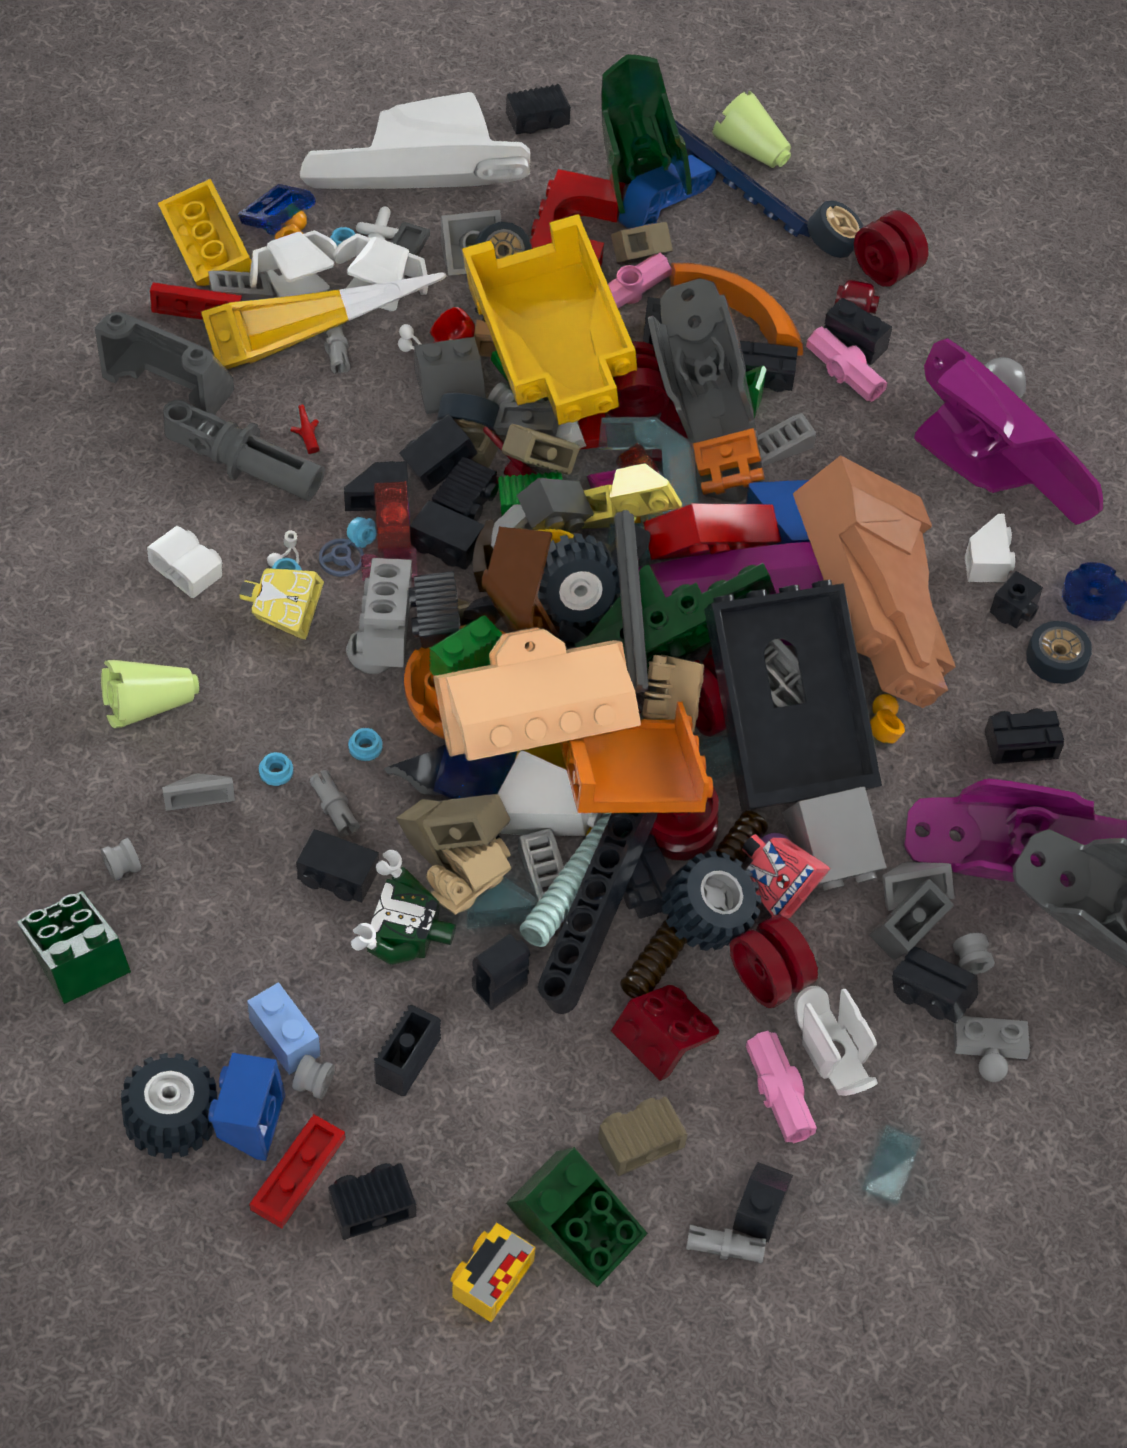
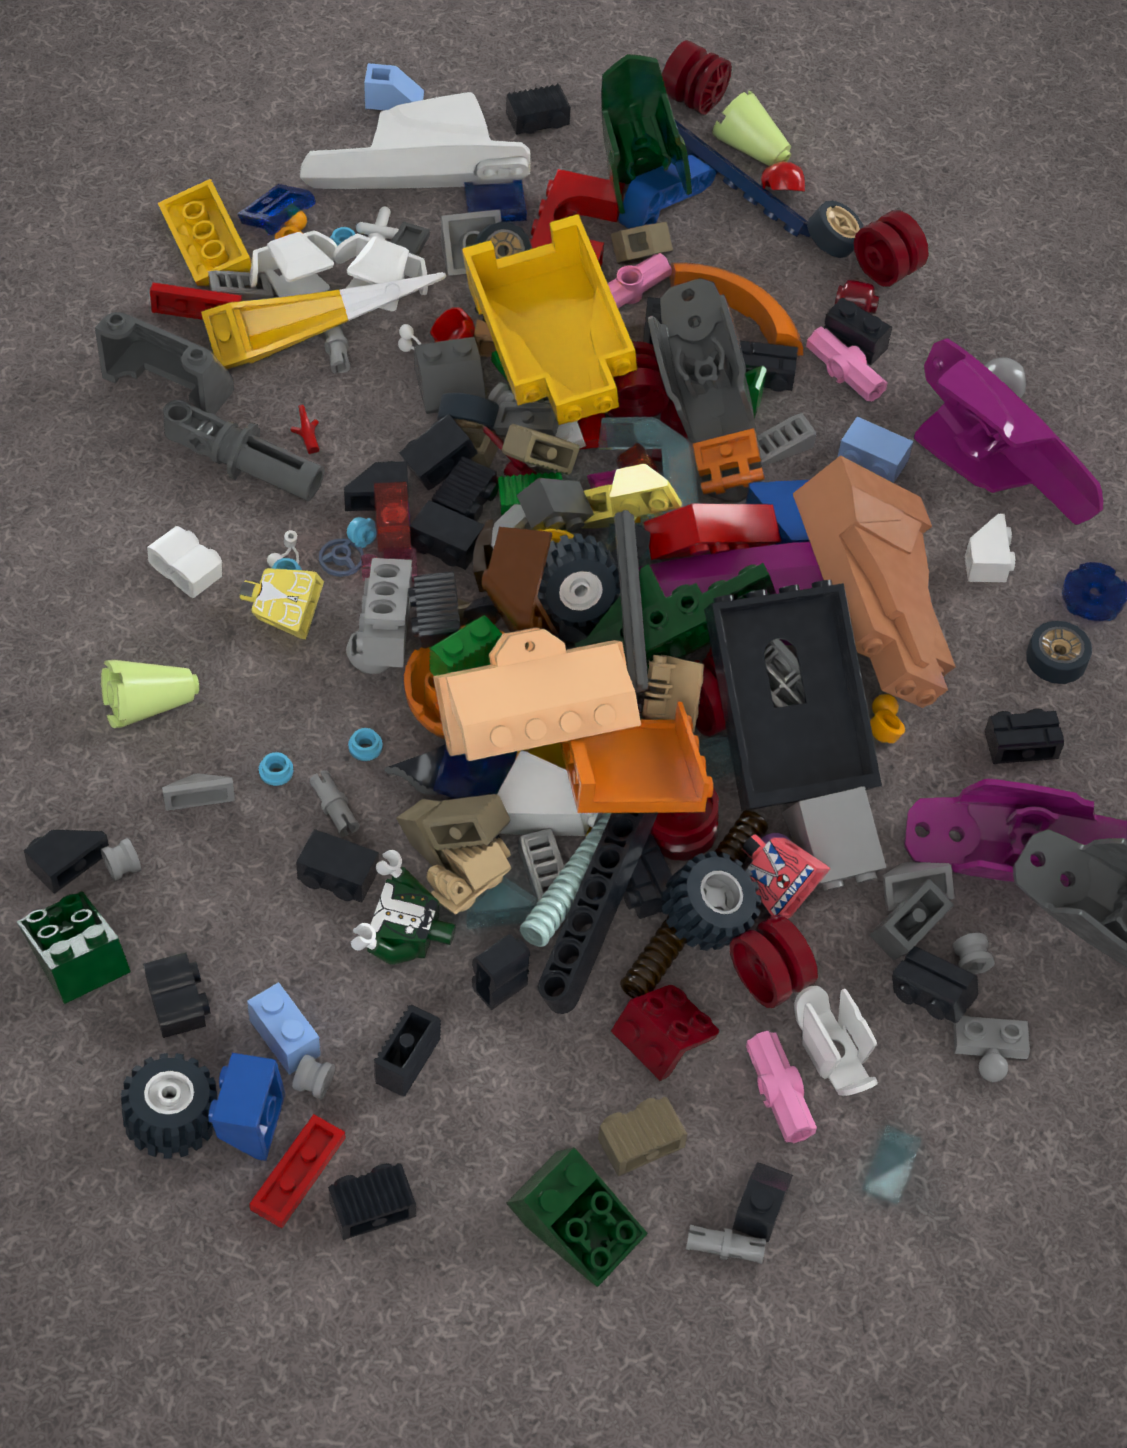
(64, 855): none -> black slope
(175, 994): none -> black brick
(389, 87): none -> light blue slope
(492, 1271): brick -> none
(503, 196): none -> clear blue plate
(696, 77): none -> dark red wheel
(783, 177): none -> red hair
(875, 449): none -> light blue brick
(1016, 600): black brick -> none

